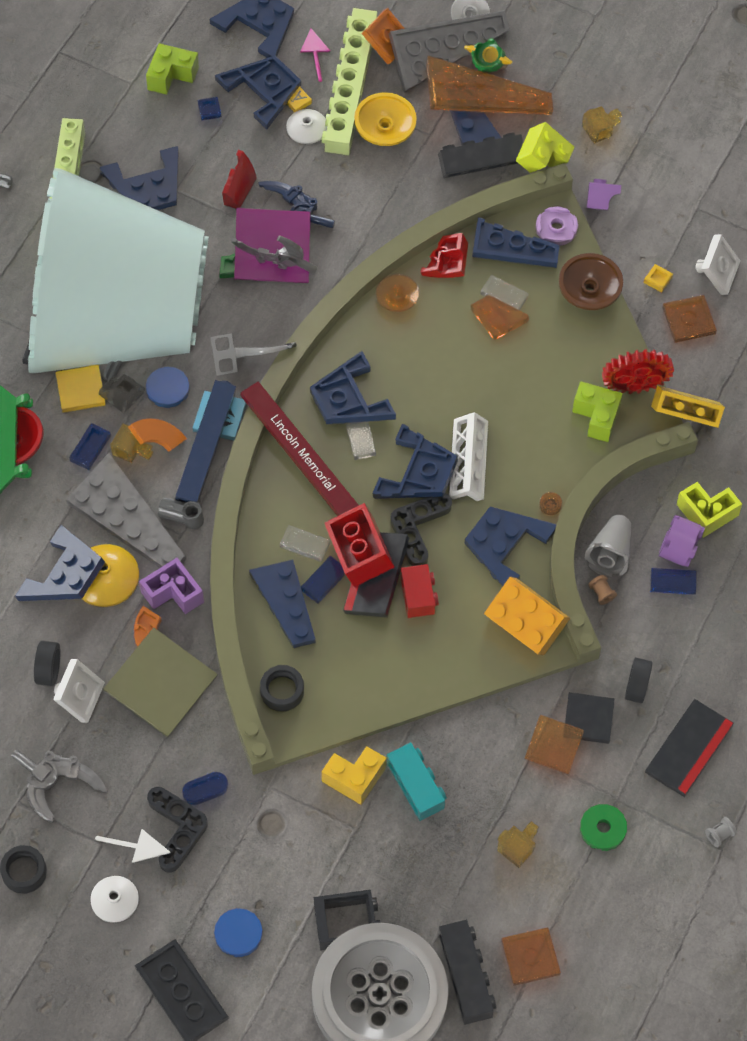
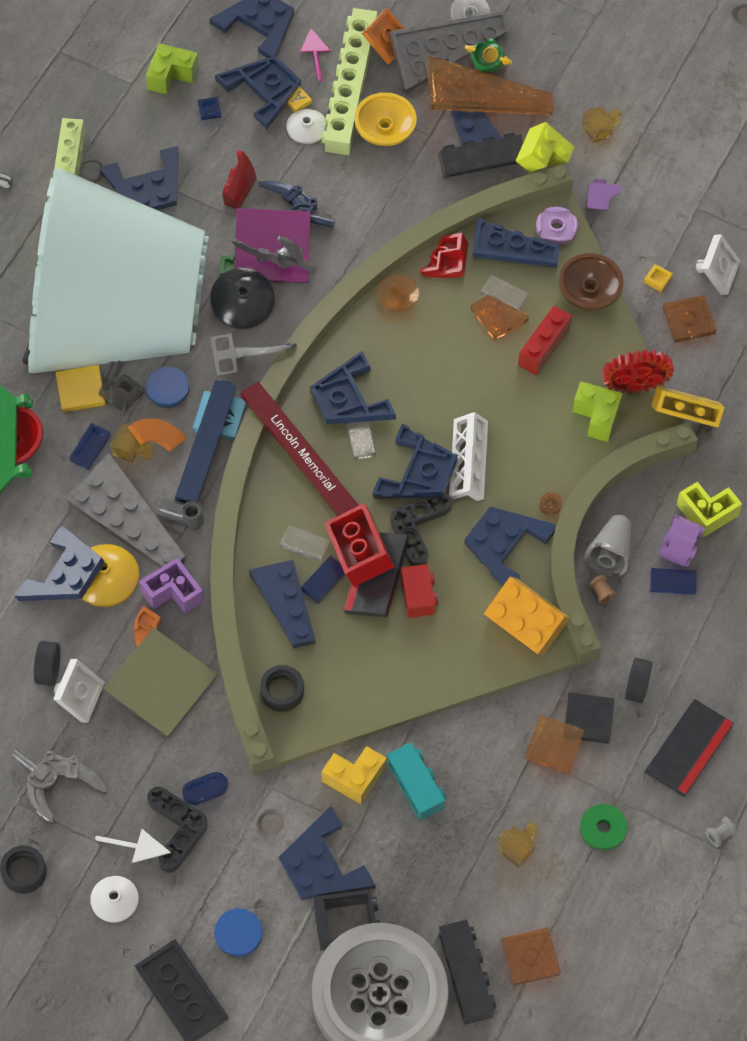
(242, 310): none -> black dish
(314, 868): none -> dark blue wing
(544, 340): none -> red brick

